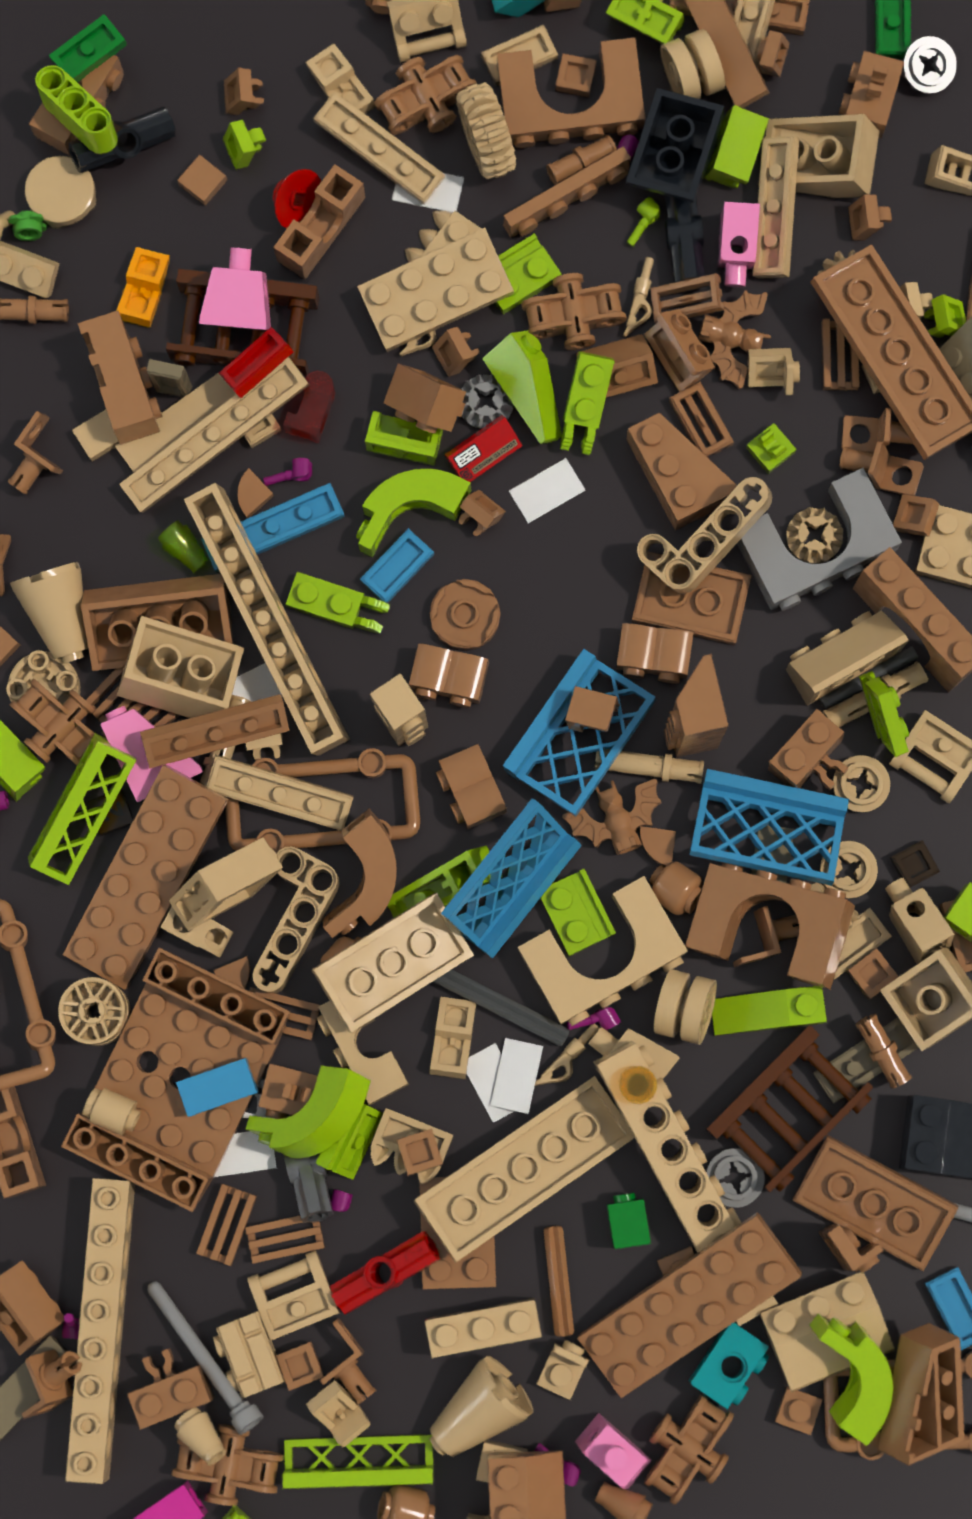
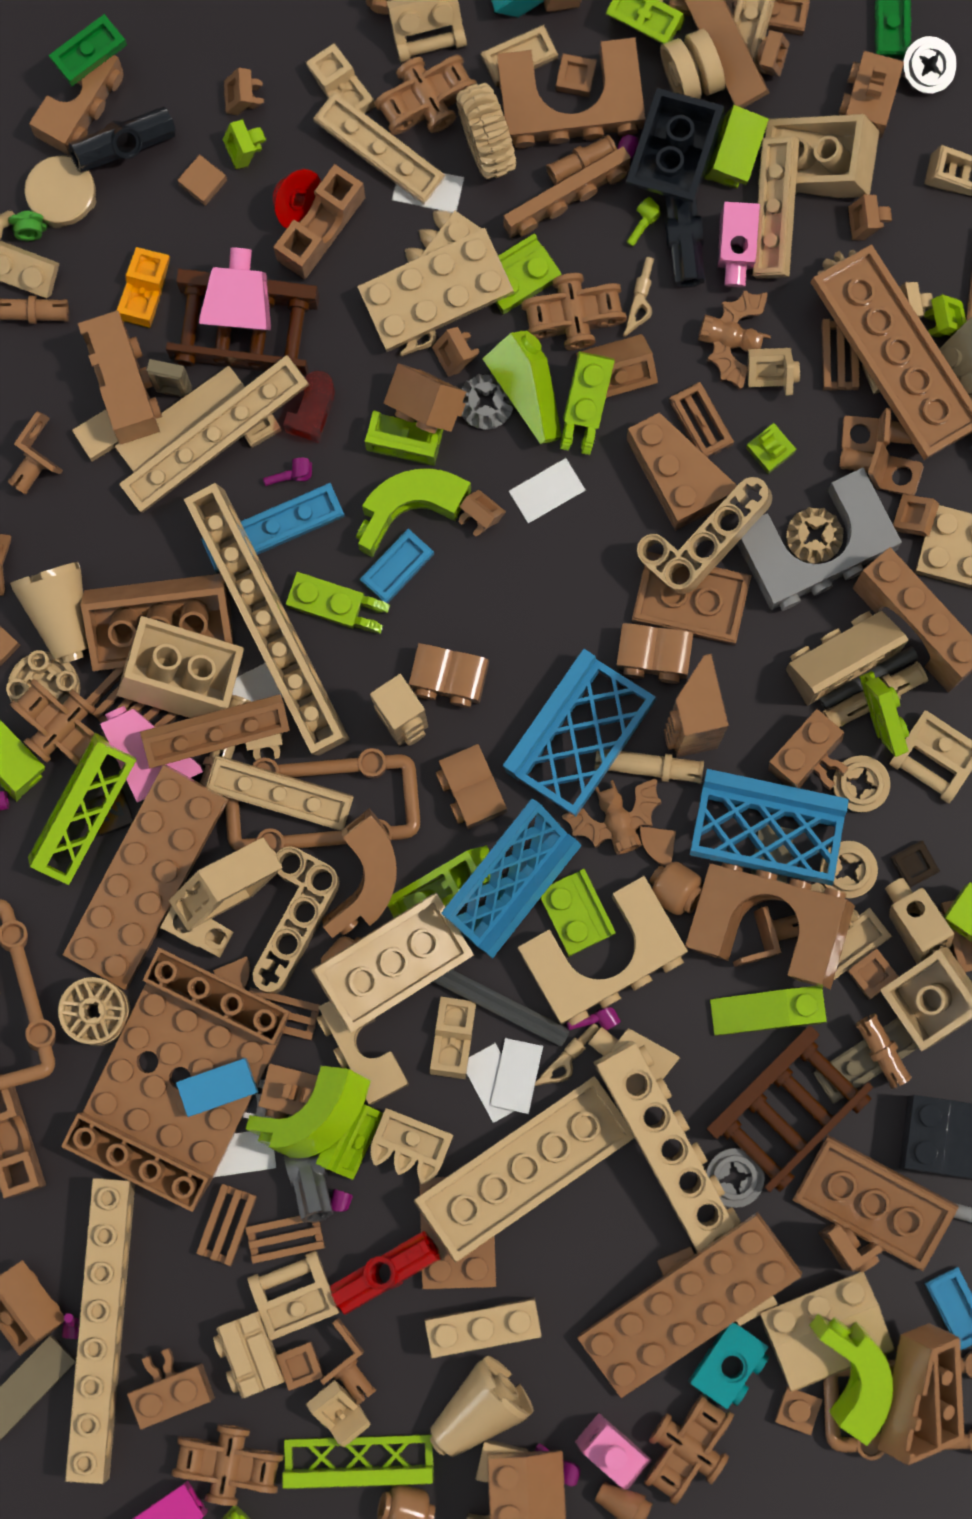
(51, 1379): medium nougat bracket -> none
(76, 109): lime beam -> none
(111, 1111): tan brick -> none
(183, 546): clear neon green cone -> none
(200, 1435): tan cone -> none
(242, 1412): light grey piece -> none
(252, 494): medium nougat tile -> none
(256, 362): red tile -> none
(419, 1152): medium nougat plate -> none
(465, 614): medium nougat tile -> none
(483, 449): tile -> none
(558, 1281): medium nougat axle -> none
(563, 1369): tan bracket -> none
(591, 710): medium nougat panel -> none
(628, 1221): green brick -> none
(637, 1084): clear yellow tile -> none
(679, 349): medium nougat bracket -> none
(685, 1006): tan wheel -> none
(709, 280): medium nougat tile -> none

